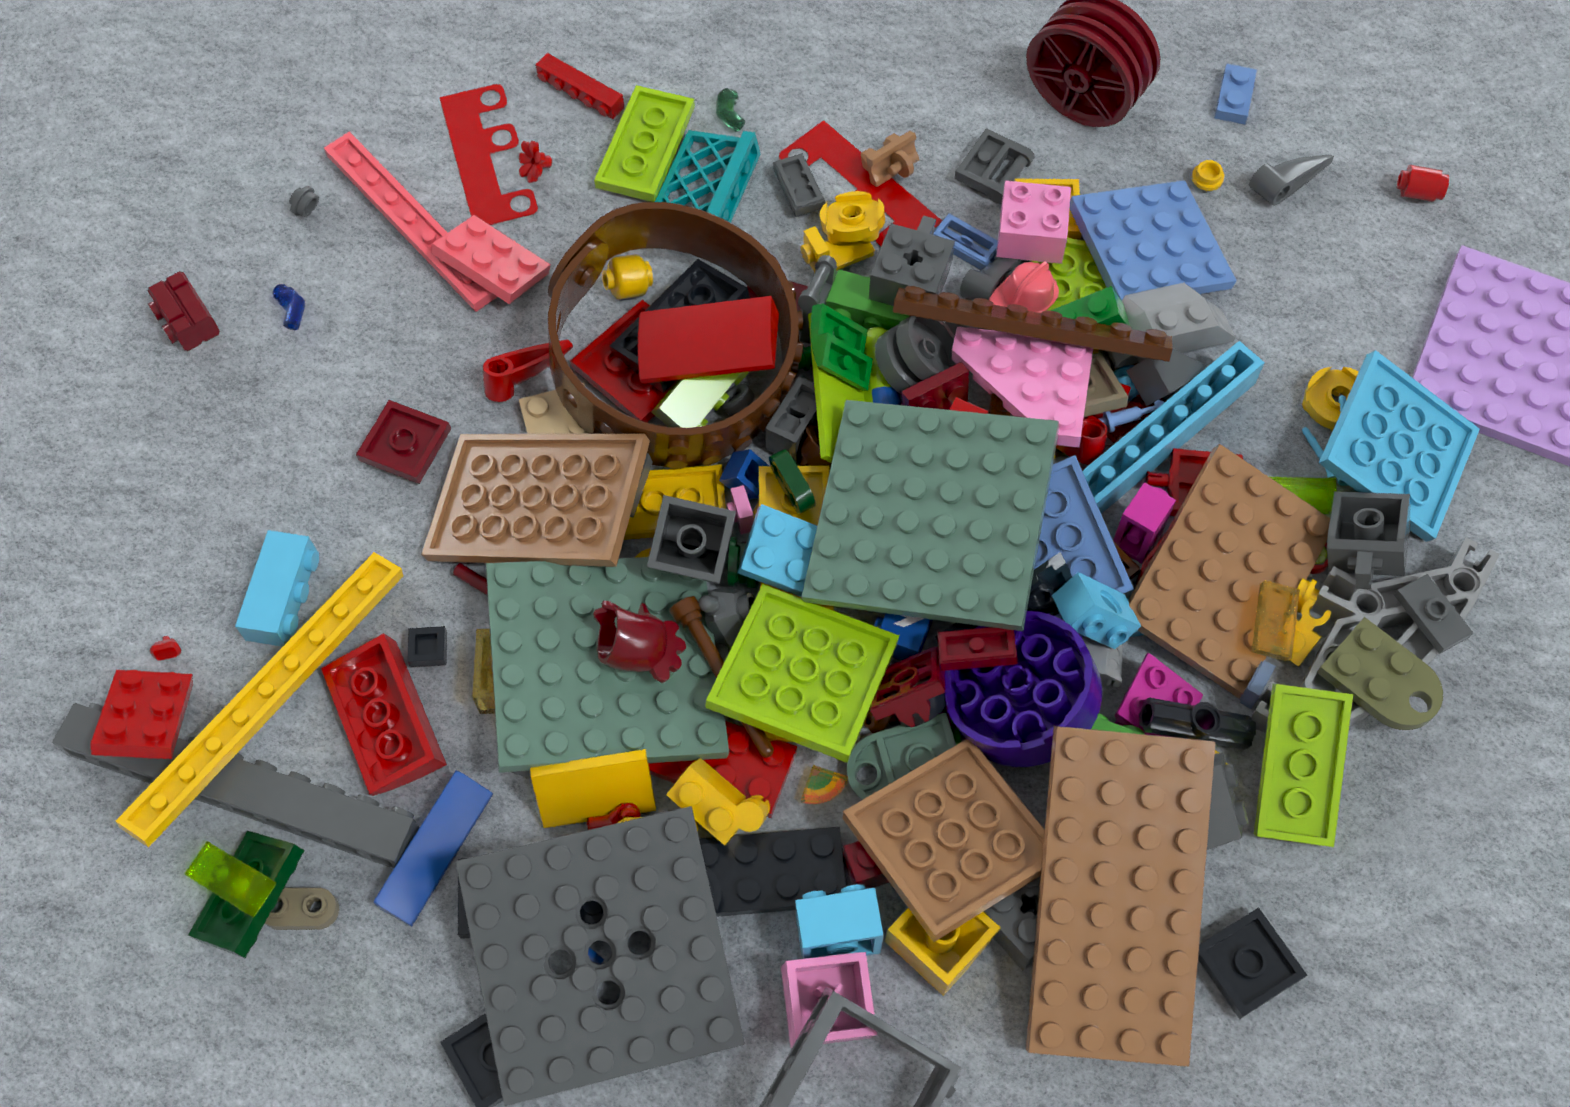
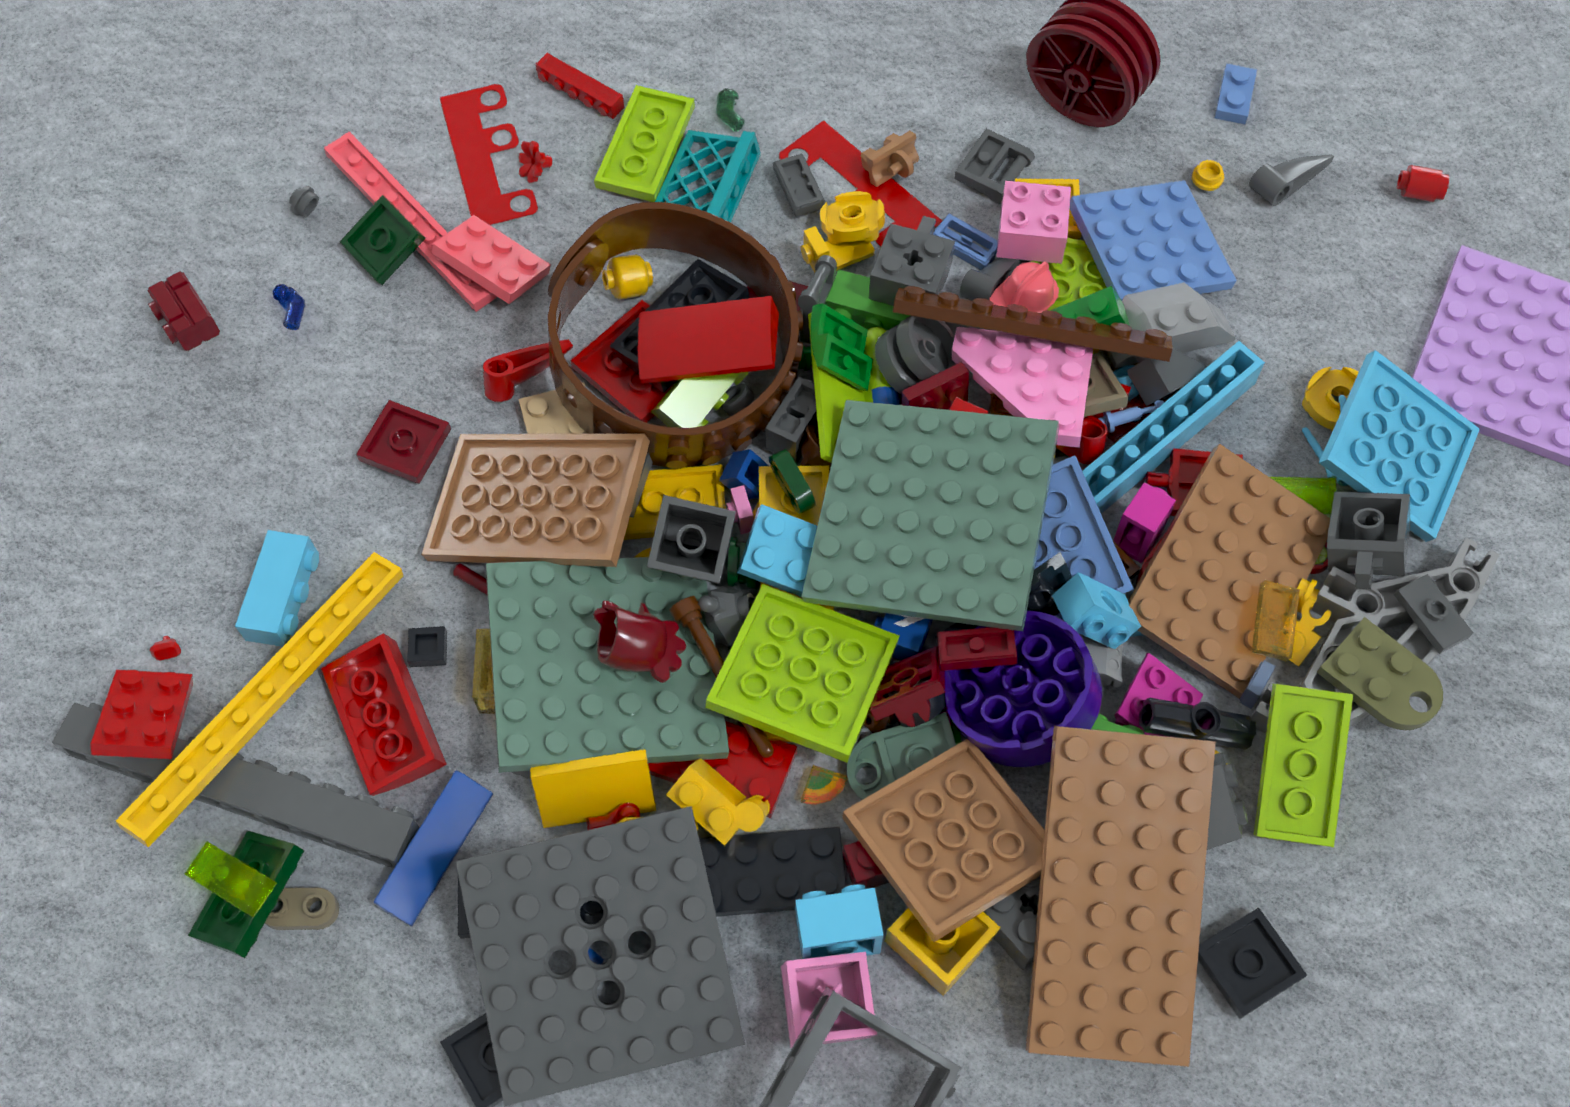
(382, 240): none -> dark green tile

